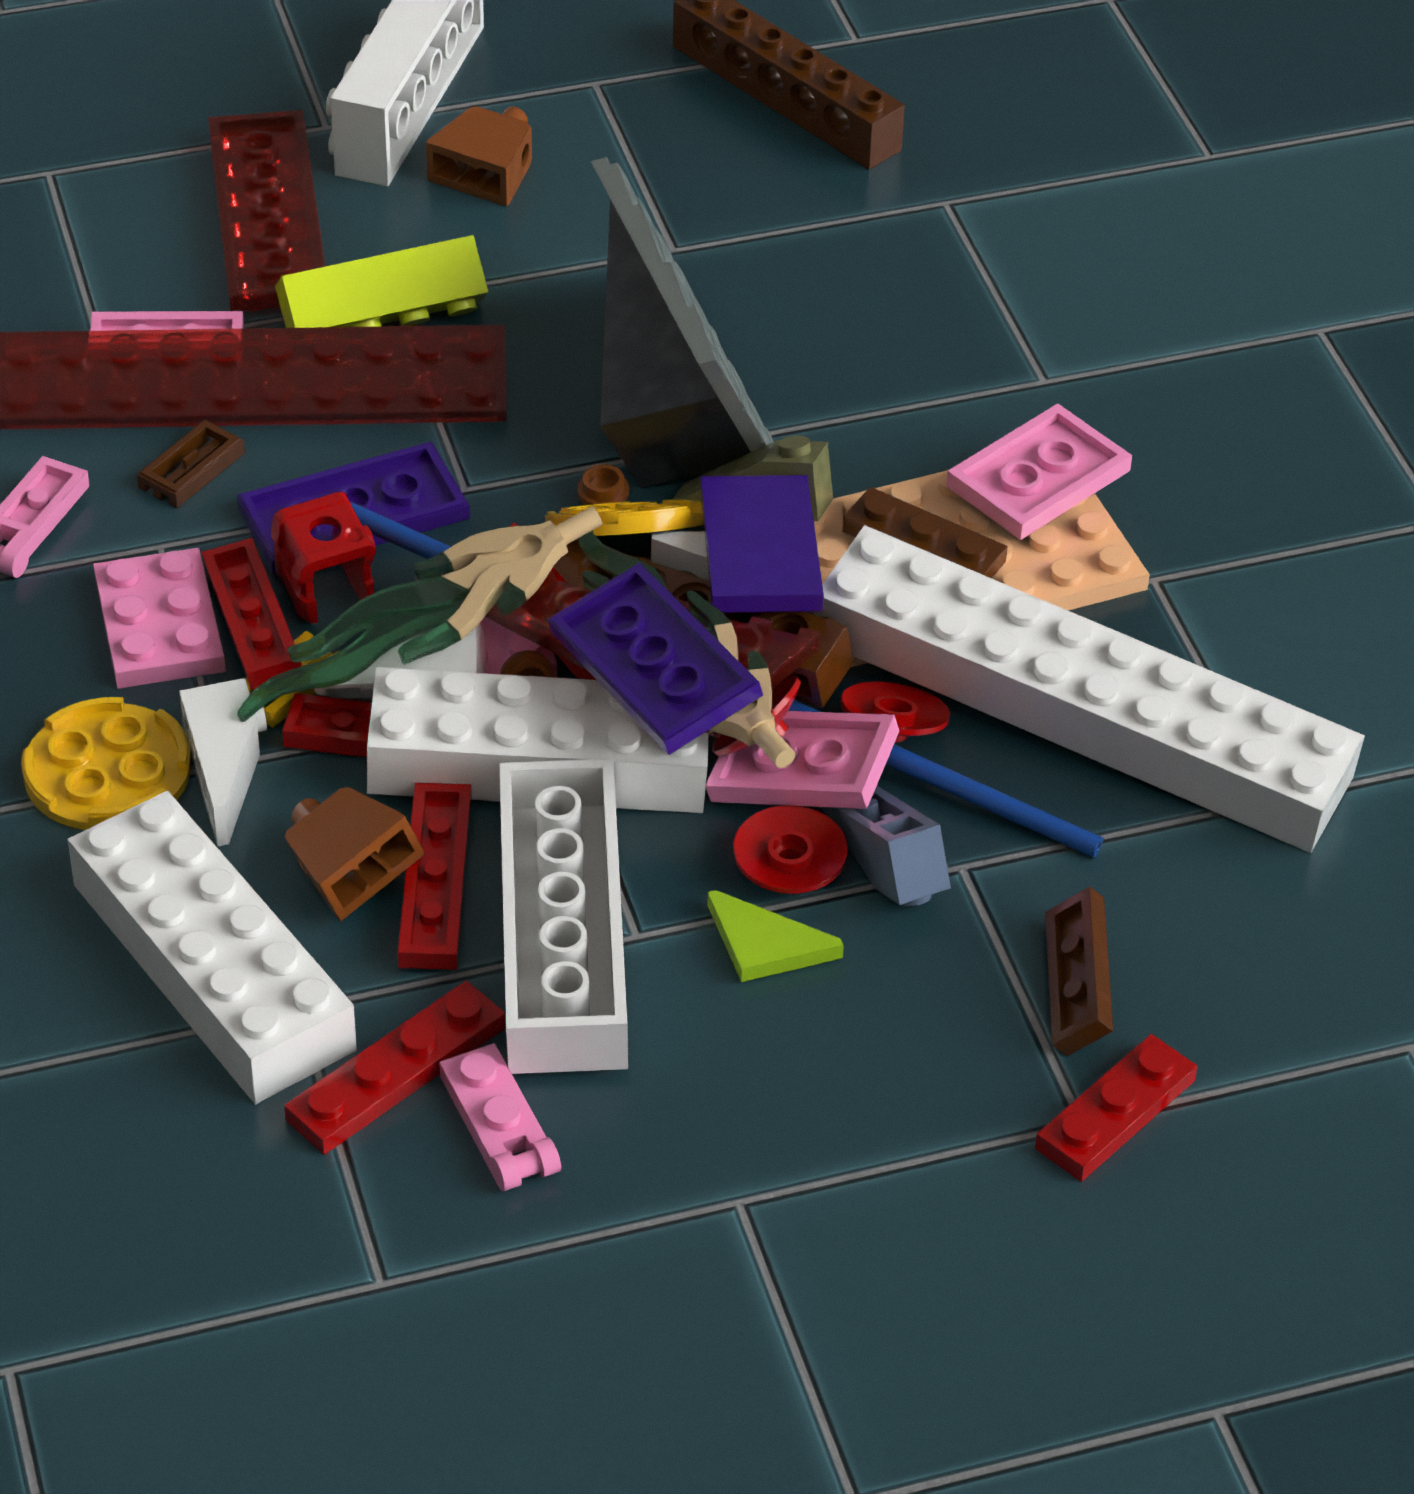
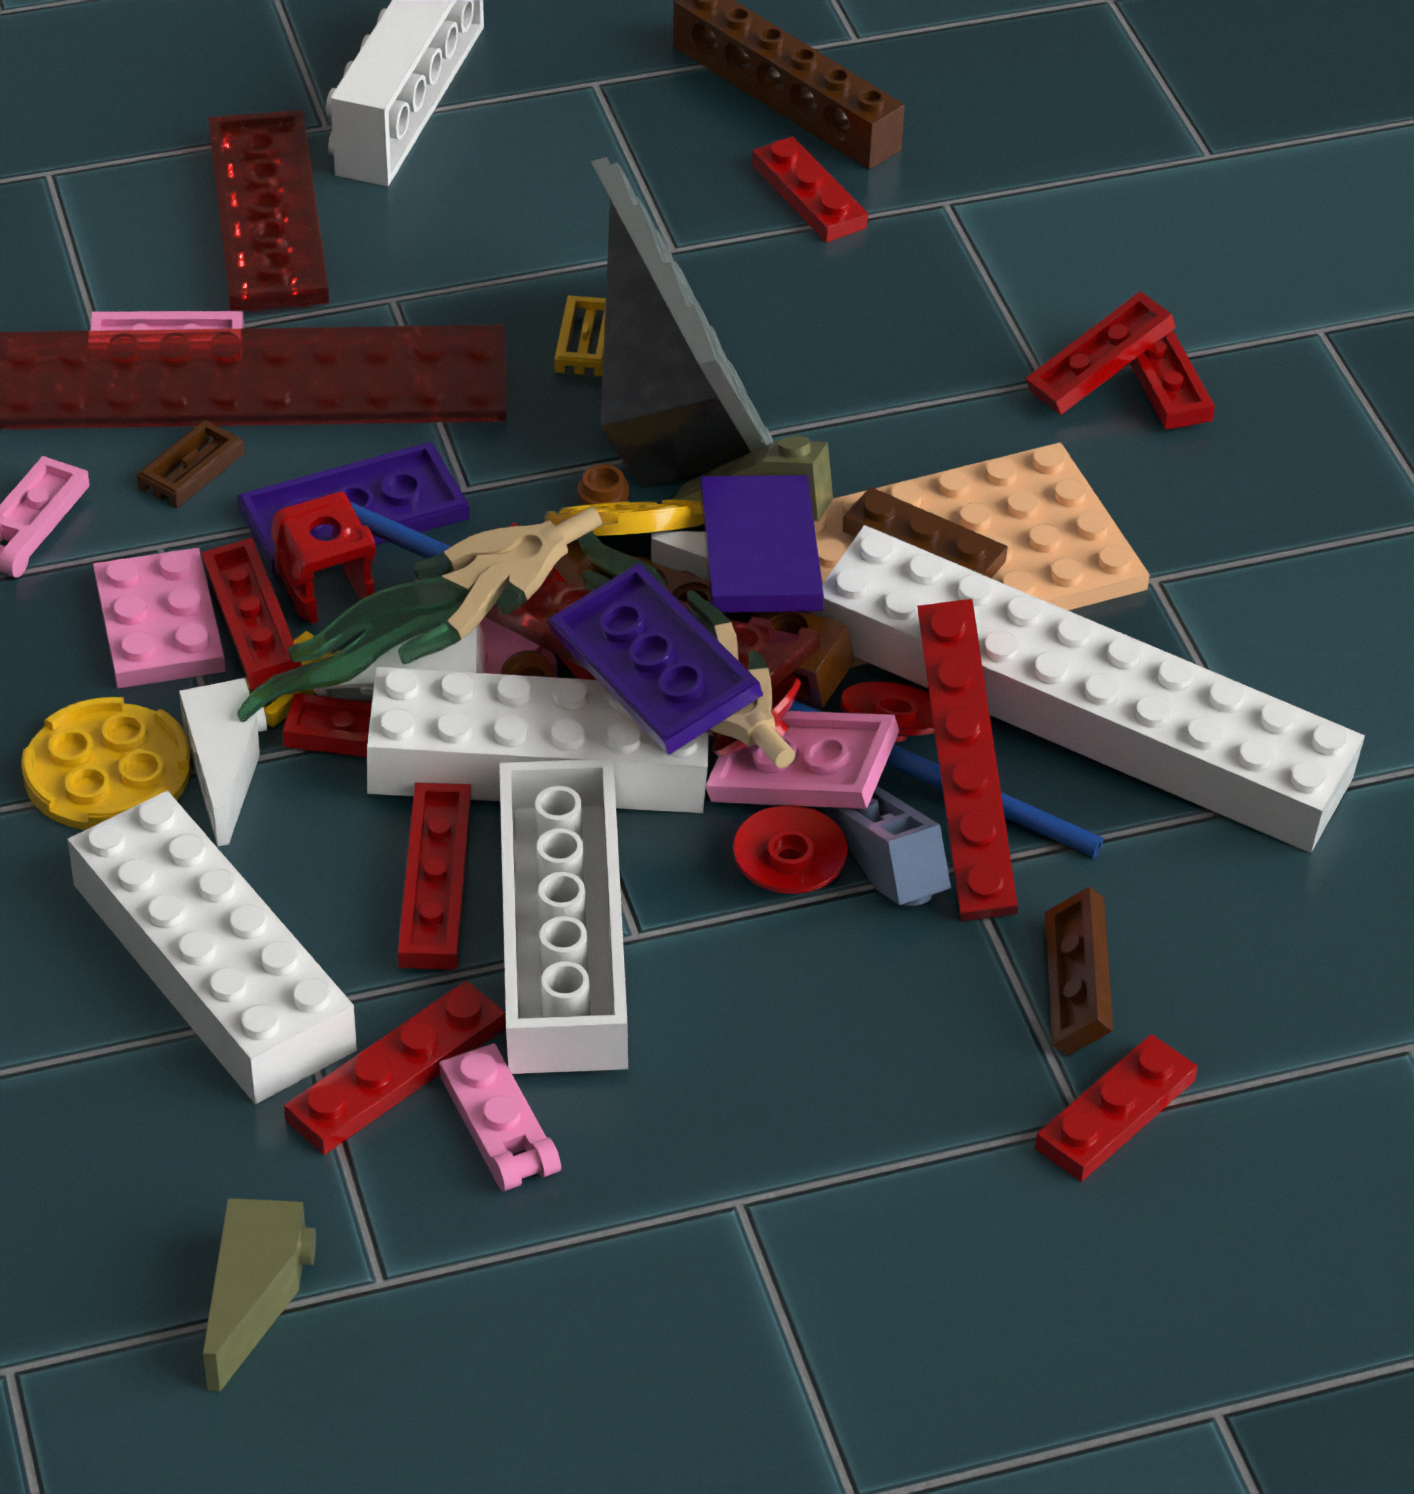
(254, 1279): none -> olive slope
(350, 847): dark orange torso -> none
(386, 287): neon yellow brick -> none
(482, 153): dark orange torso -> none
(581, 358): none -> yellow tile
(767, 942): lime tile -> none
(809, 189): none -> red plate
(967, 760): none -> red plate
(1038, 471): bright pink plate -> none
(1100, 352): none -> red plate
(1173, 384): none -> red plate

